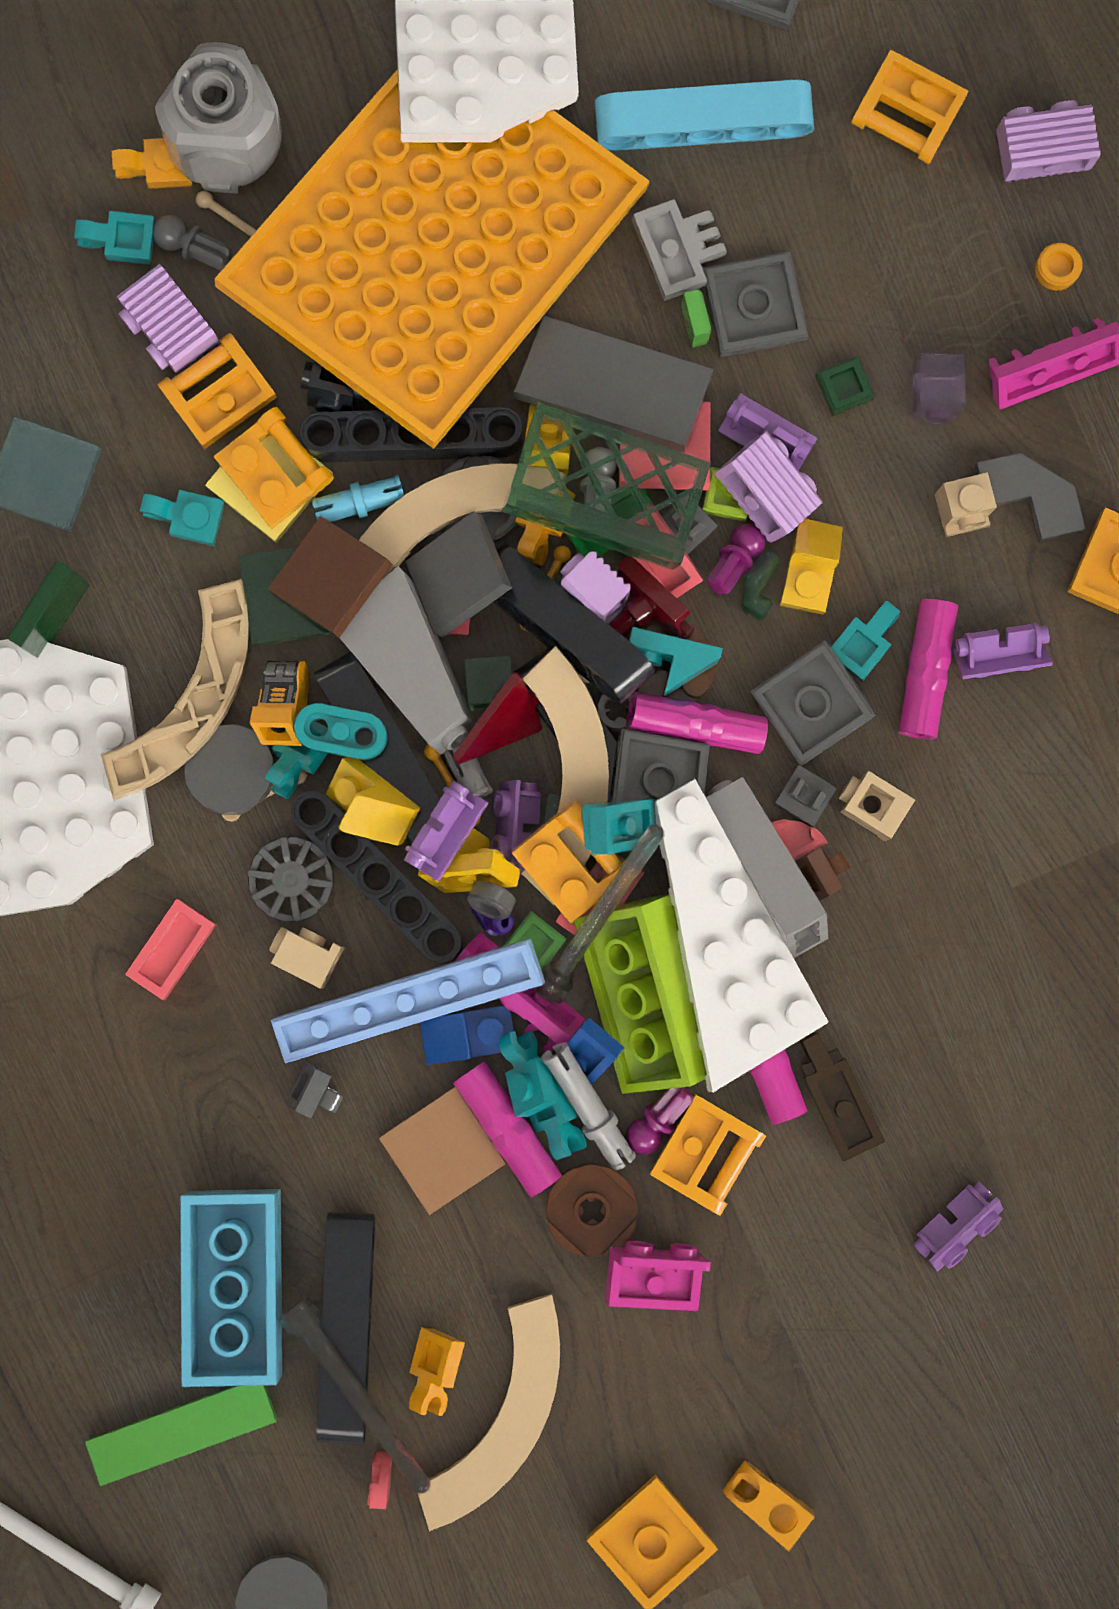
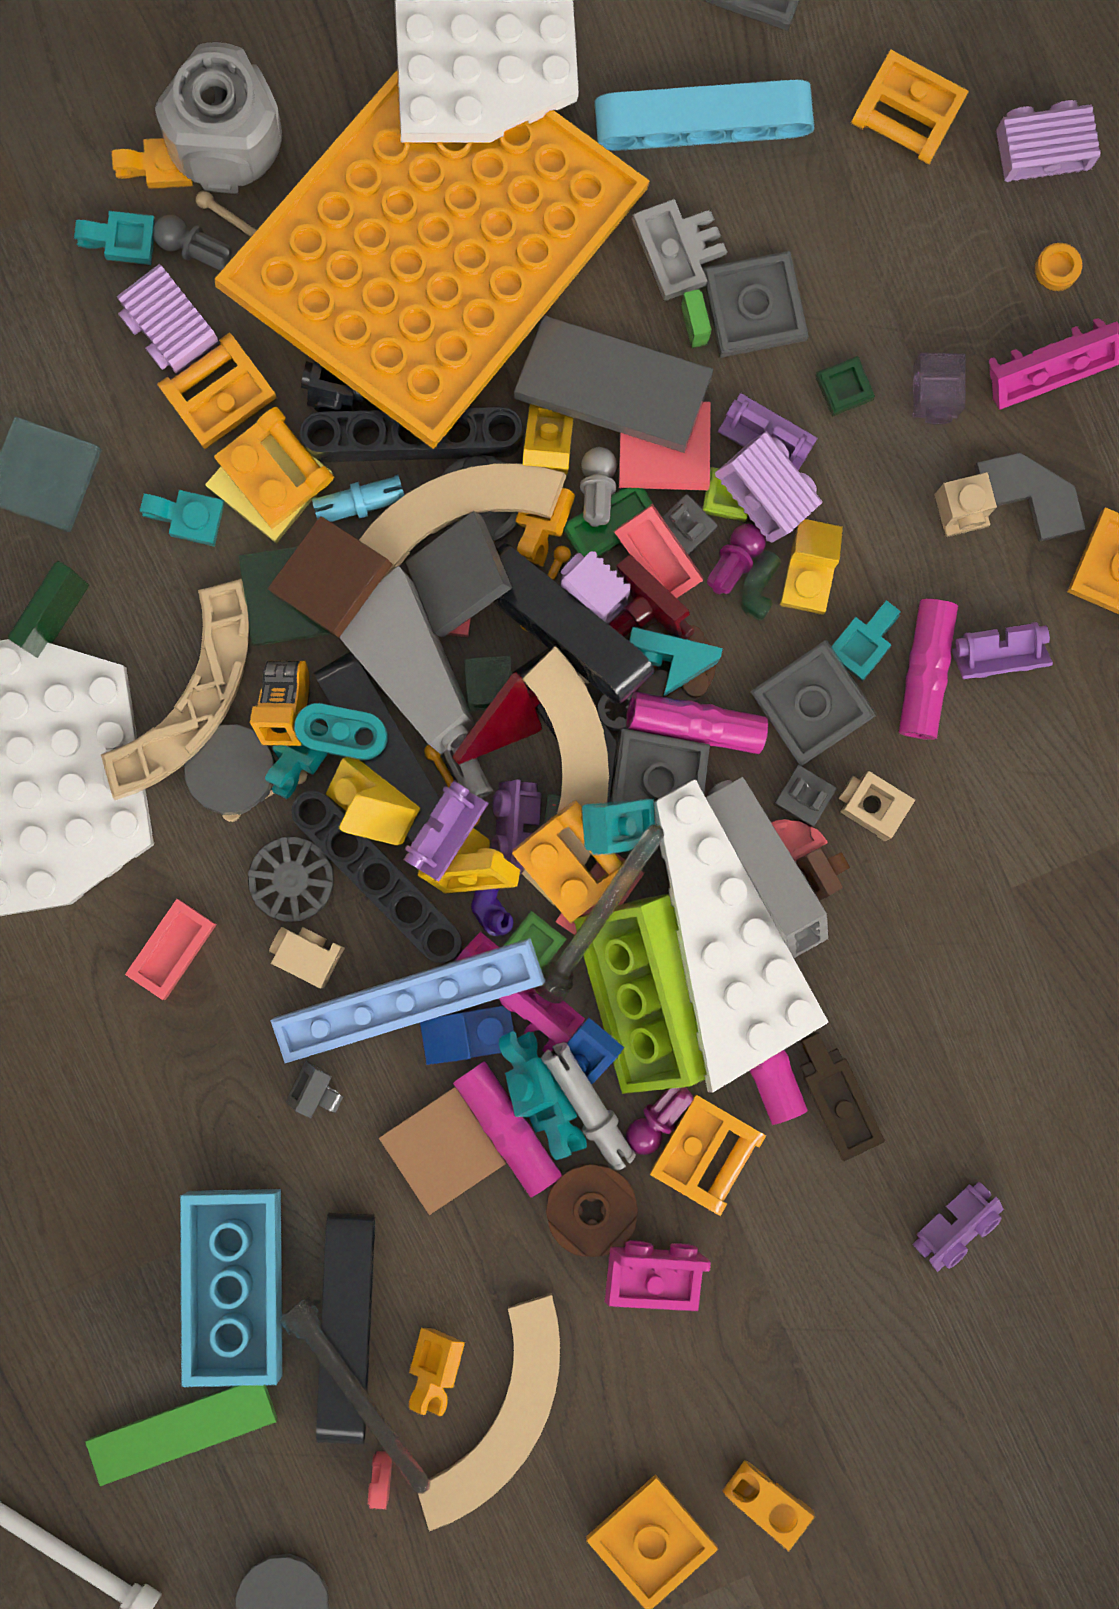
(491, 900): dark grey tile -> none
(593, 524): clear green fence -> none

